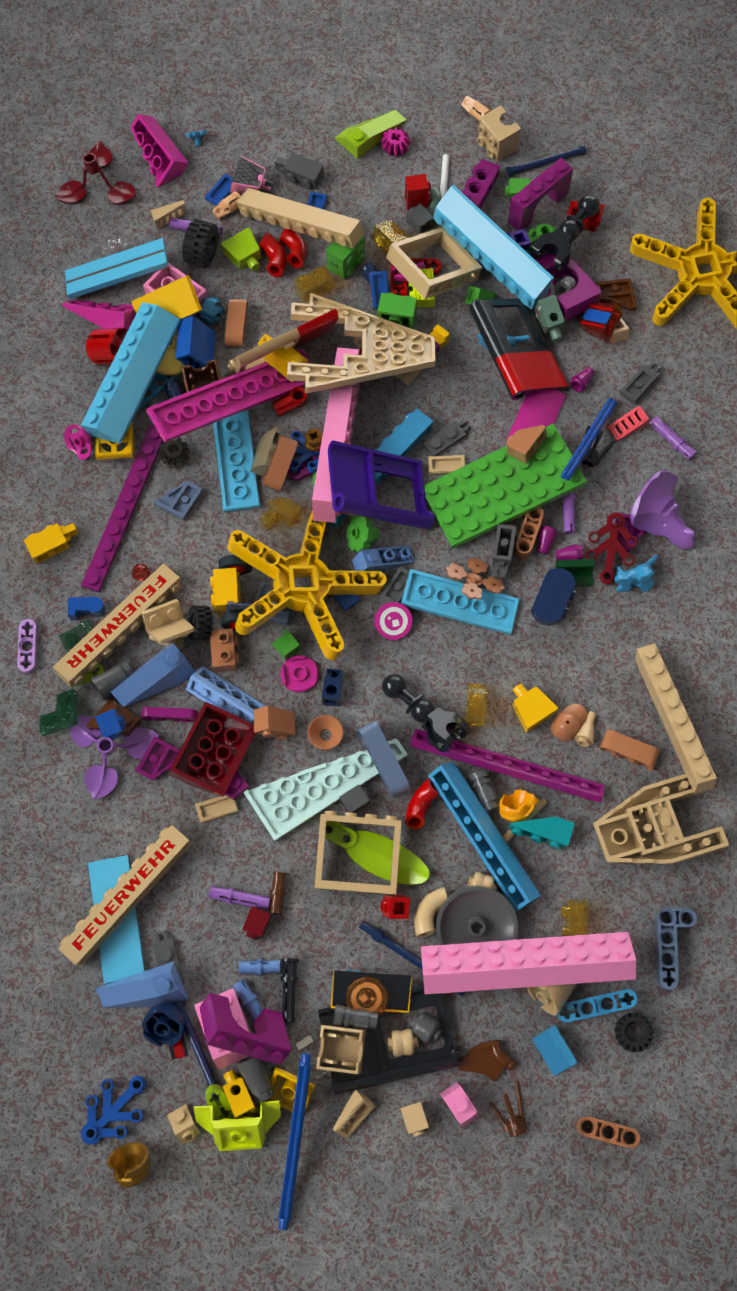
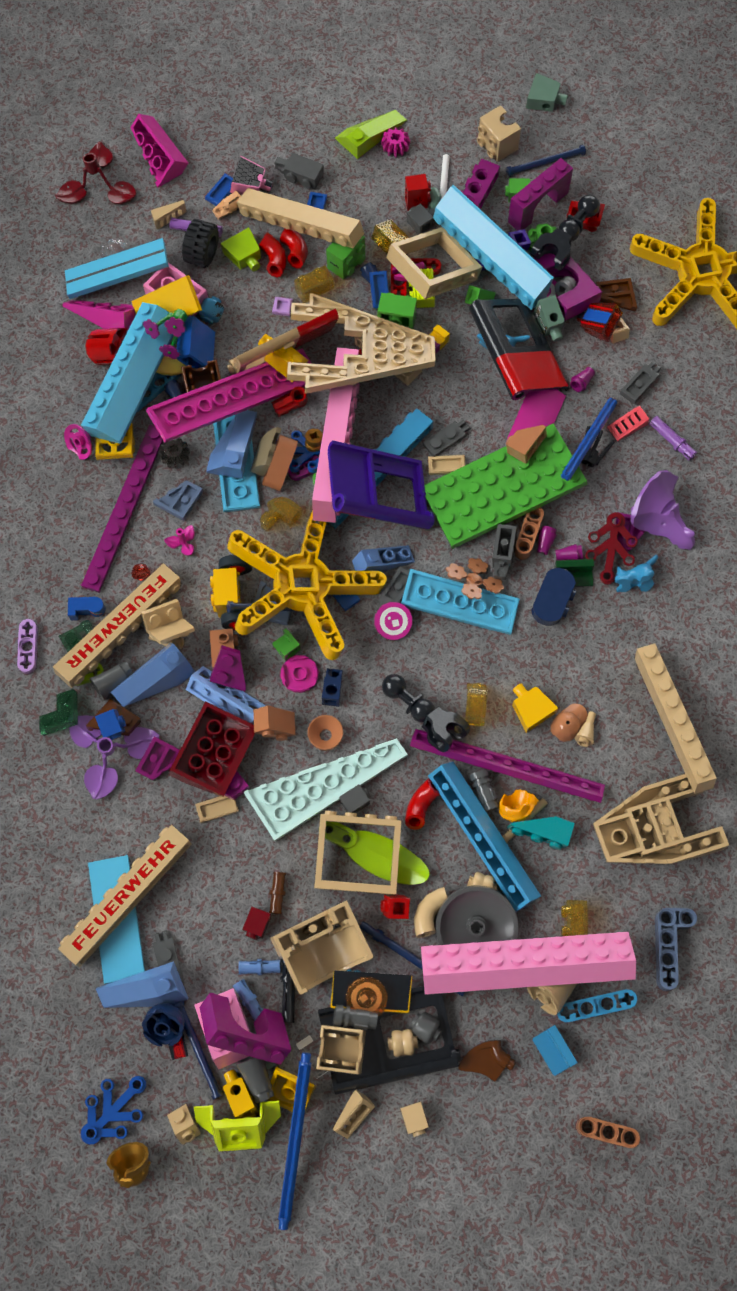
(50, 541): yellow hinge -> none
(163, 713): magenta beam -> none
(175, 325): none -> magenta plant
(181, 539): none -> dark pink plant
(196, 136): dark azure plant -> none
(201, 619): black tyre -> none
(223, 1101): lime beam -> none
(229, 669): none -> magenta wing
(232, 896): medium lavender pin -> none
(233, 448): none -> medium blue wedge
(235, 322): nougat beam -> none
(282, 306): none -> lavender tile
(321, 949): none -> tan piece
(361, 533): bright green plant -> none
(383, 759): sand blue beam -> none
(459, 1105): bright pink torso -> none
(474, 107): light nougat hinge -> none
(514, 1124): reddish brown plant -> none
(545, 94): none -> sand green torso
(569, 513): medium lavender pin -> none
(629, 748): nougat beam -> none
(643, 1023): black tyre -> none

